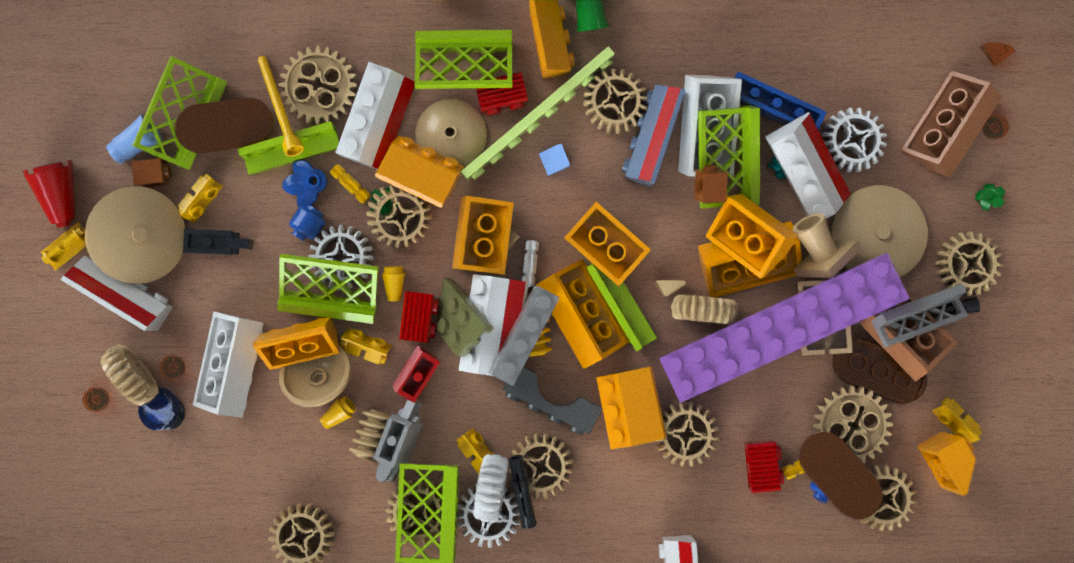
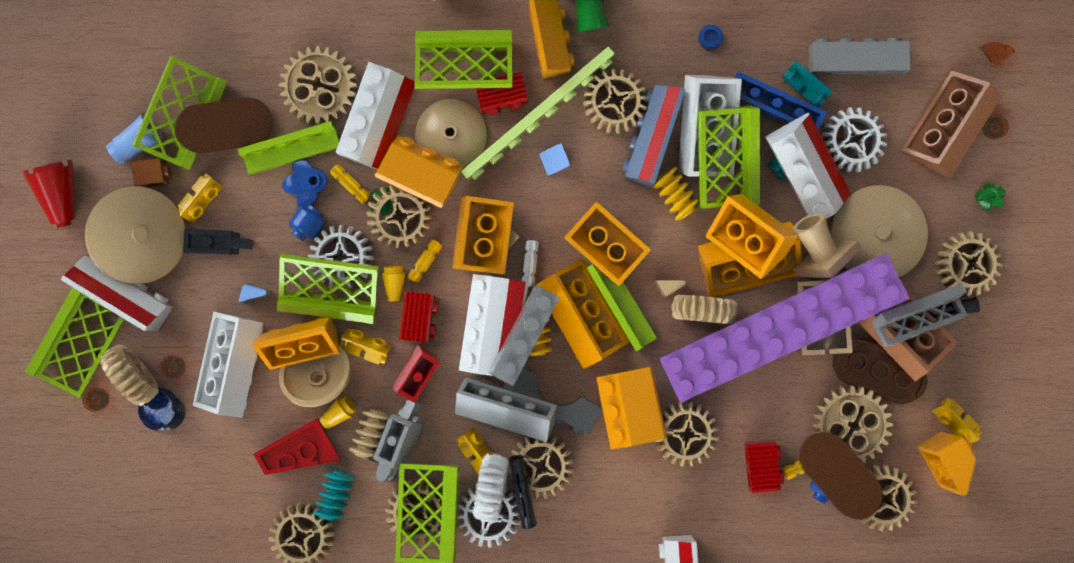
(54, 337): none -> lime fence
(65, 247): yellow hinge -> none
(251, 293): none -> light blue slope
(291, 143): yellow piece -> none
(299, 449): none -> red wing
(335, 494): none -> teal piece
(425, 261): none -> yellow axle
(459, 320): olive wing -> none
(505, 409): none -> light grey brick
(676, 194): none -> yellow piece
(710, 37): none -> blue tile
(710, 184): dark orange brick -> none
(807, 84): none -> teal hinge
(859, 58): none -> light grey brick

